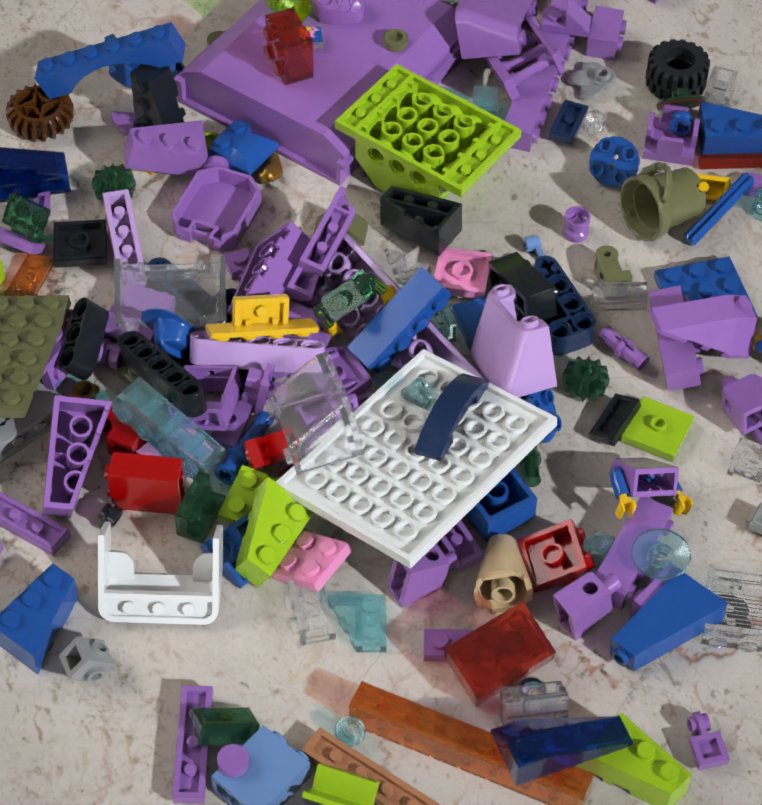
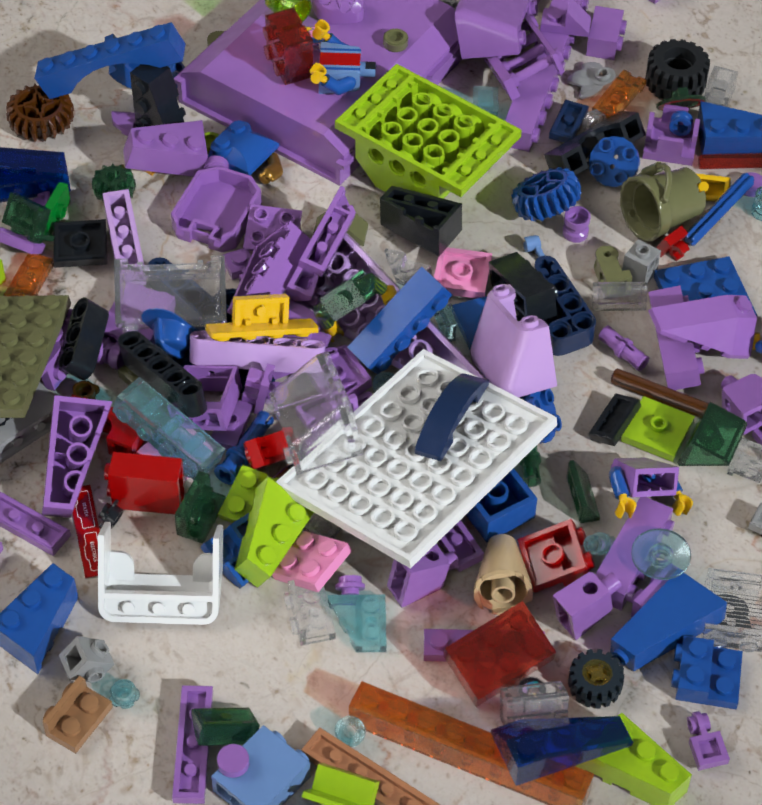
(58, 205): none -> green plate
(75, 715): none -> medium nougat bracket
(87, 531): none -> red sticker
(124, 687): none -> clear light blue plate
(265, 221): none -> medium lavender hinge
(339, 63): none -> torso
(349, 584): none -> medium lavender plate
(418, 393): clear light blue tile -> none
(546, 194): none -> blue gear
(576, 151): none -> black arch
(582, 493): none -> clear green slope
(585, 378): clear green gear -> none
(594, 667): none -> black wheel
(620, 93): none -> clear orange plate
(641, 261): none -> light grey brick
(658, 392): none -> reddish brown axle
(674, 244): none -> red tile
(707, 673): none -> blue plate
(713, 438): none -> clear green slope

